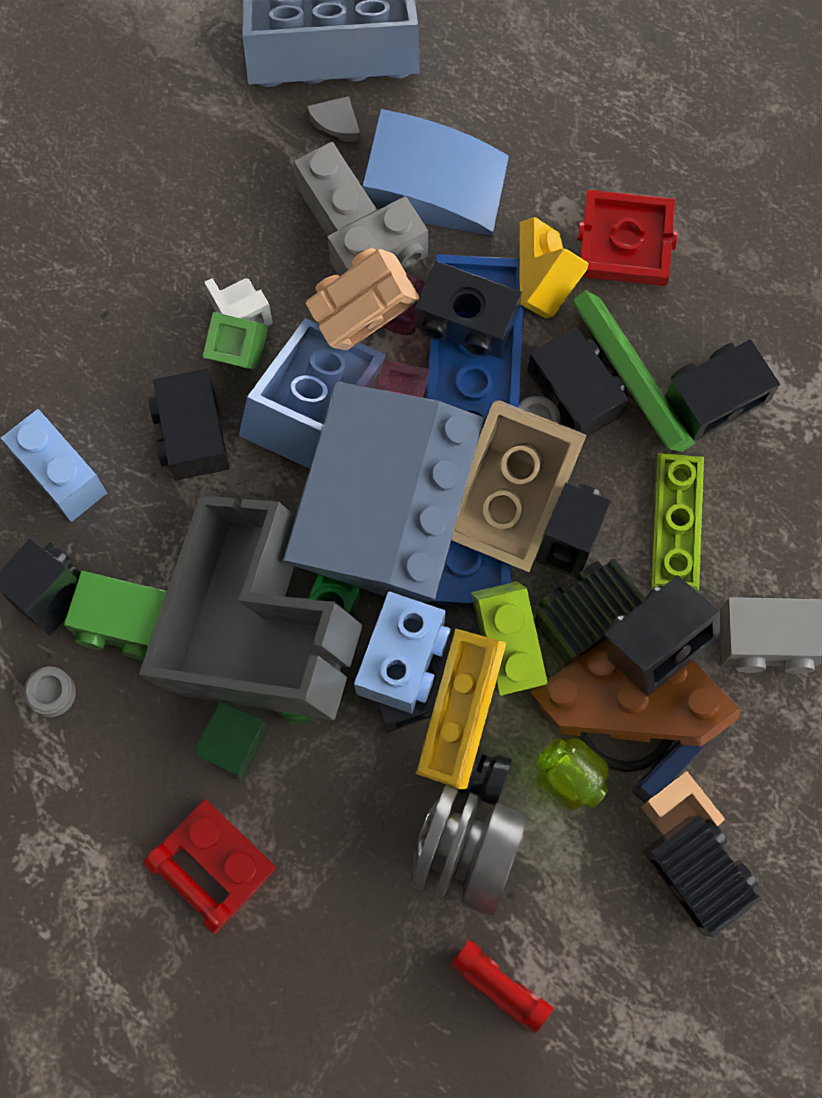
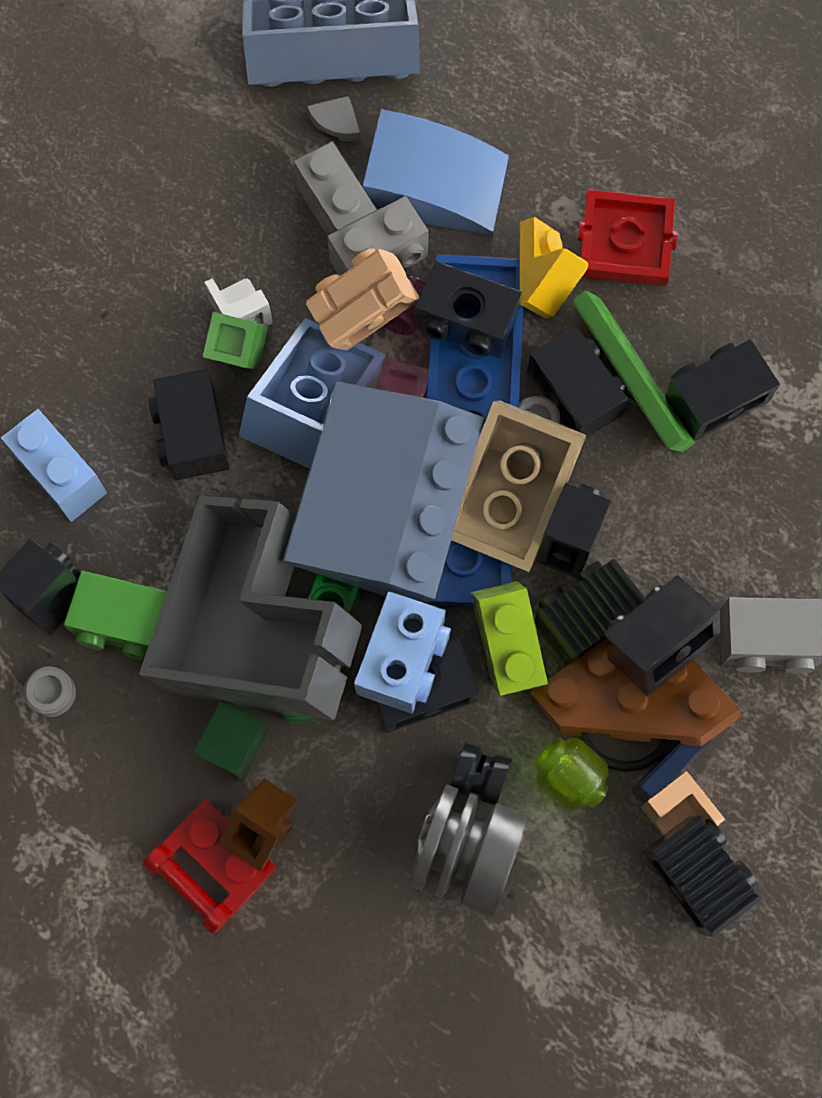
(259, 824): none -> reddish brown brick
(461, 708): yellow tile -> none
(508, 995): red plate -> none
(677, 494): lime tile -> none

